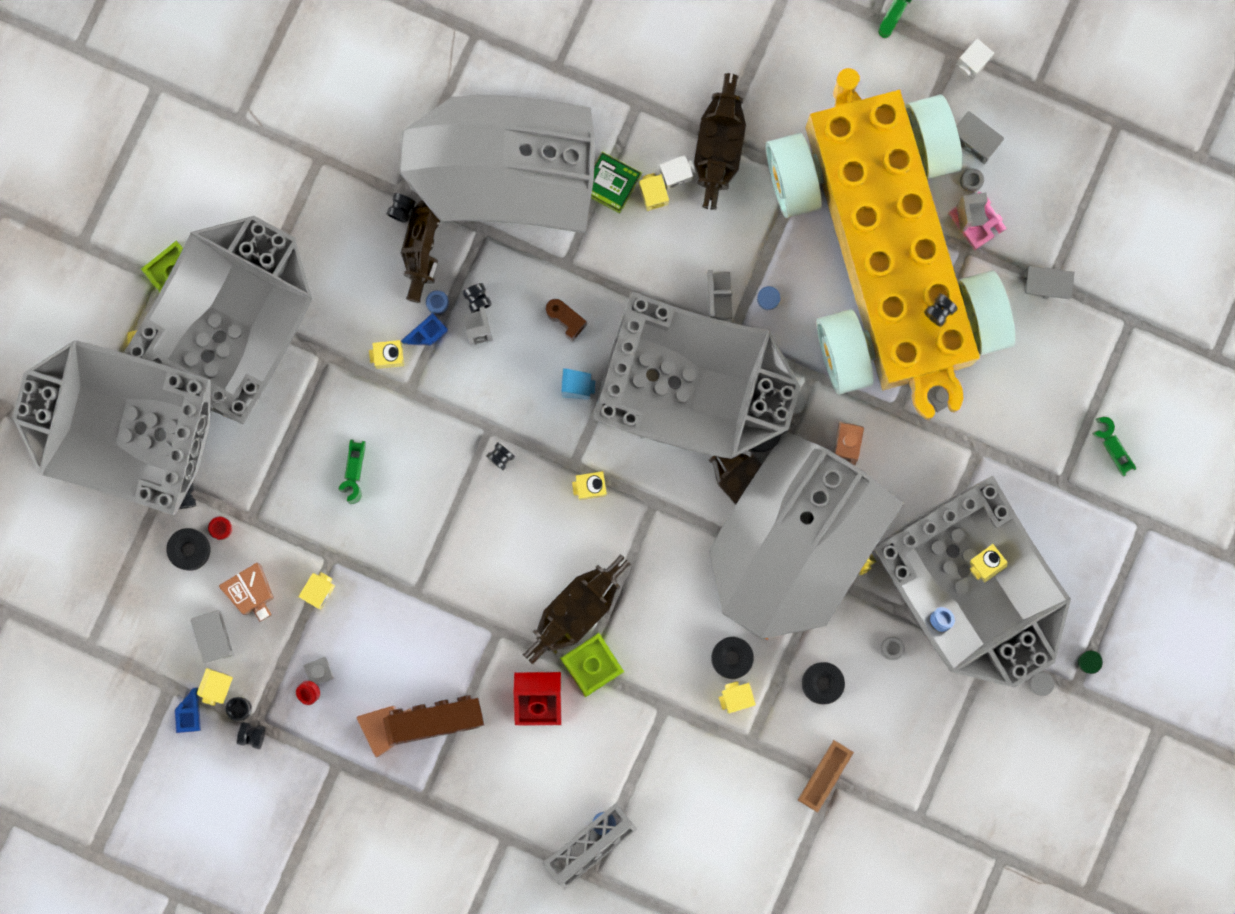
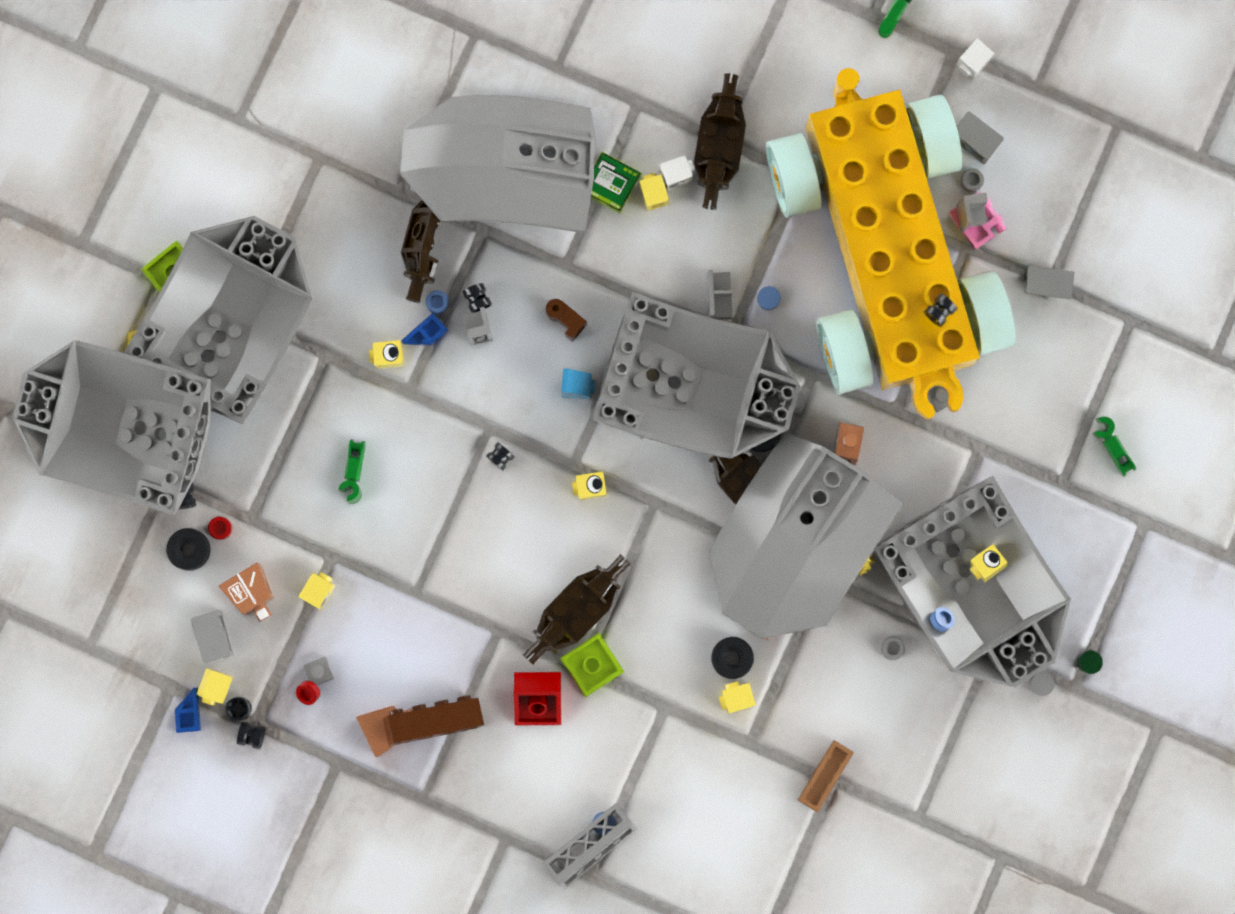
(401, 207): black wheel -> none
(836, 679): black tyre -> none

